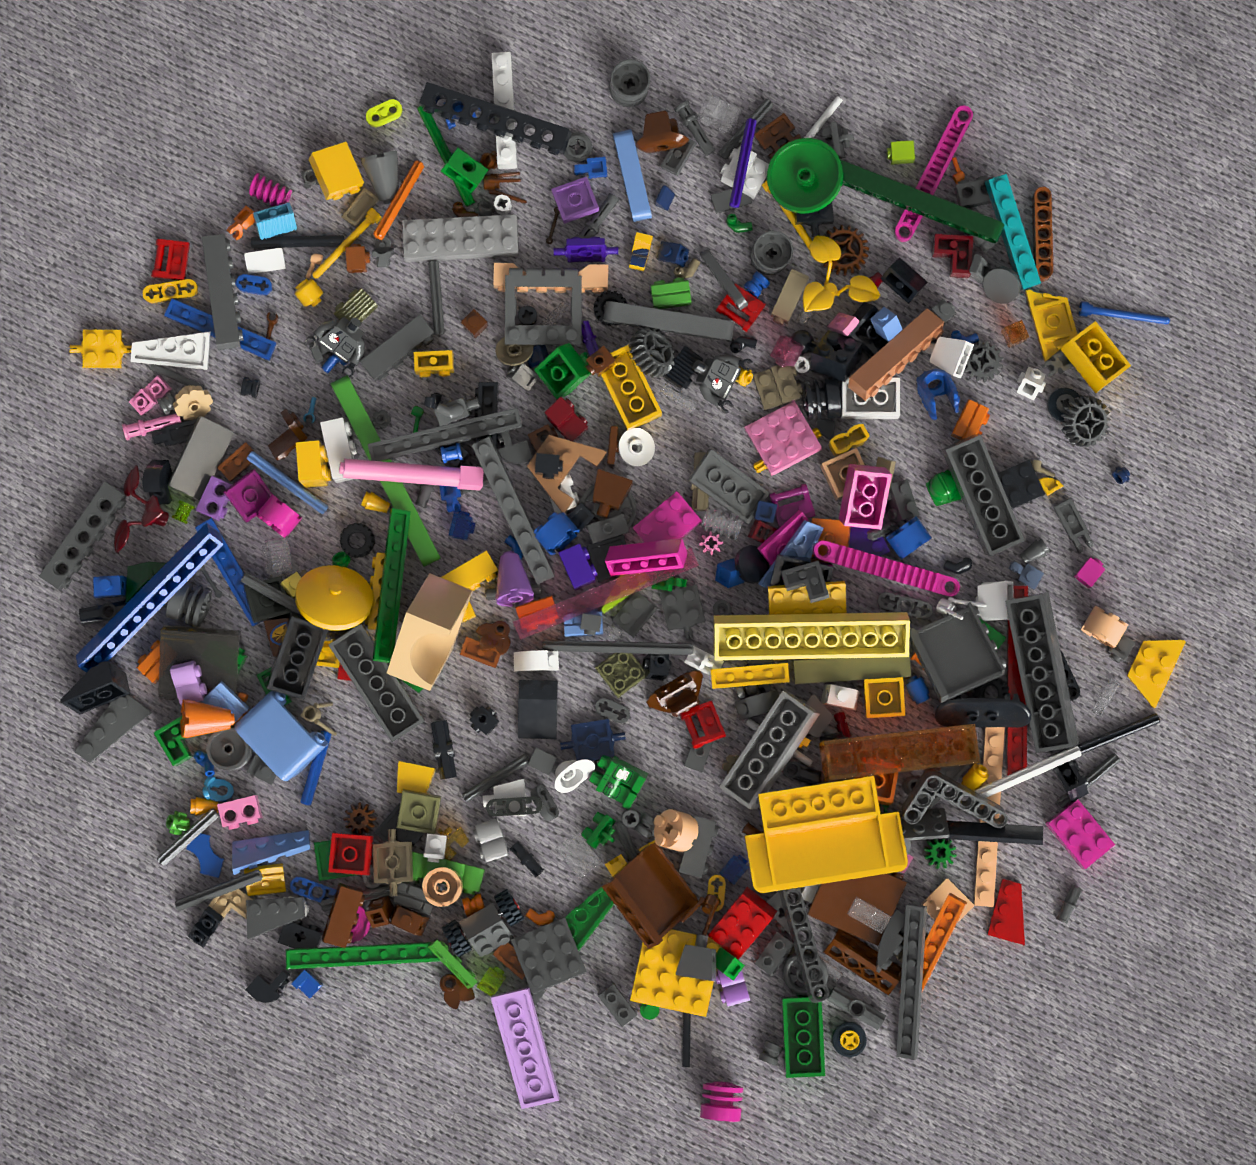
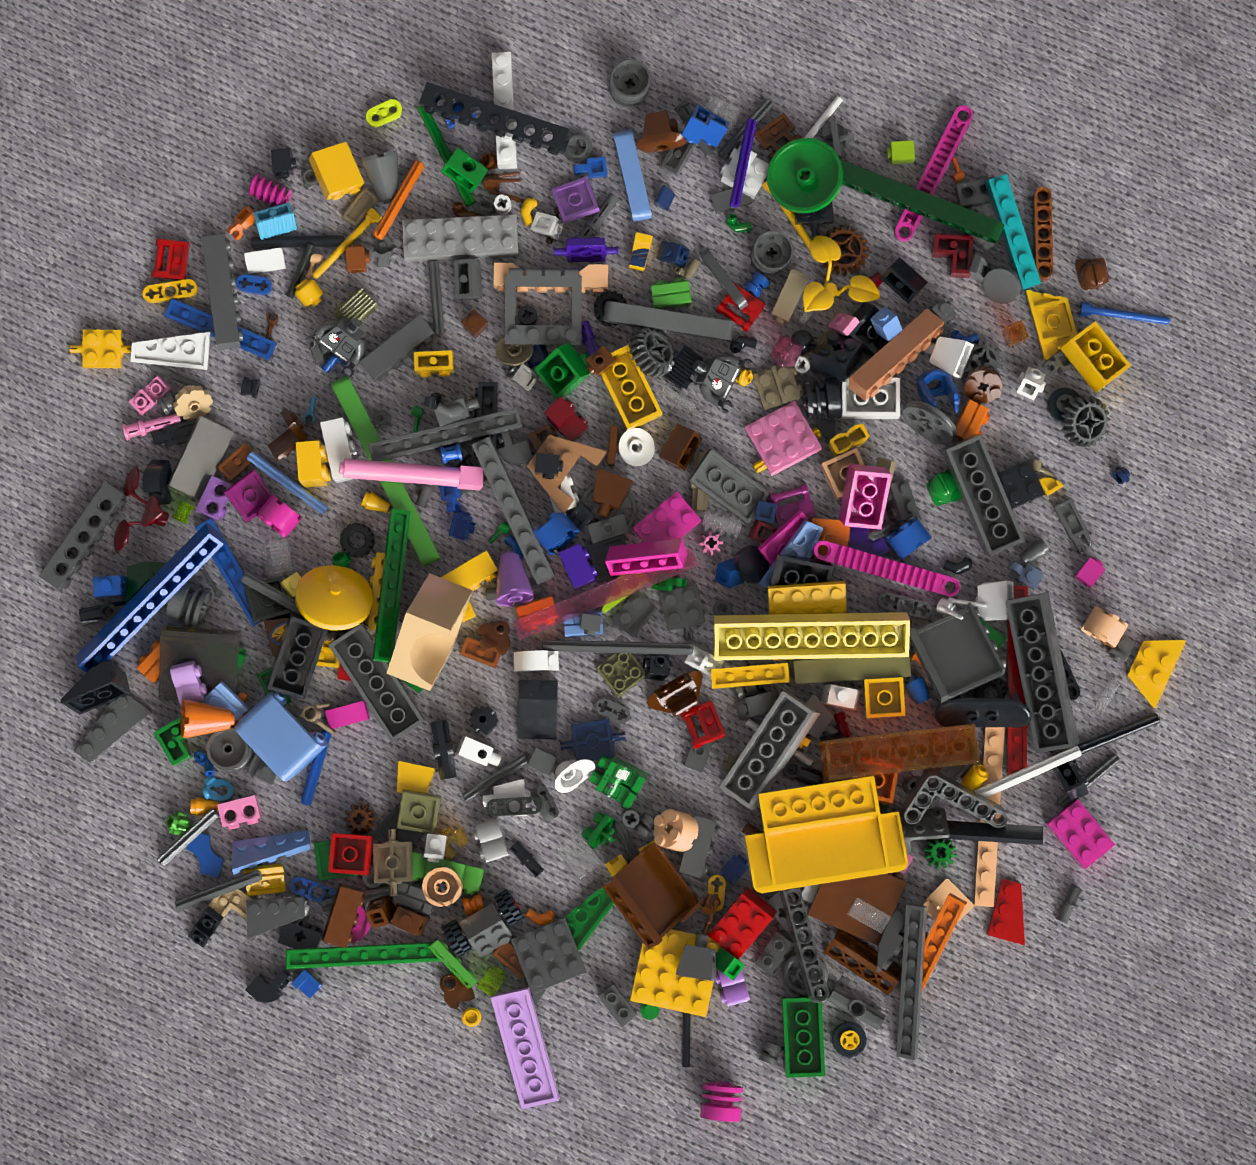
(283, 163): none -> black brick
(300, 270): none -> pearl dark grey bar
(347, 714): none -> dark pink slope
(467, 279): none -> dark grey brick
(469, 749): none -> white torso
(471, 1017): none -> yellow plate
(504, 527): none -> green hand
(526, 209): none -> yellow arm
(547, 225): none -> white bracket
(680, 447): none -> reddish brown brick
(706, 126): none -> blue brick
(809, 576): dark grey plate -> none
(929, 422): none -> dark grey wedge
(987, 376): none -> reddish brown plate
(1091, 273): none -> reddish brown piece

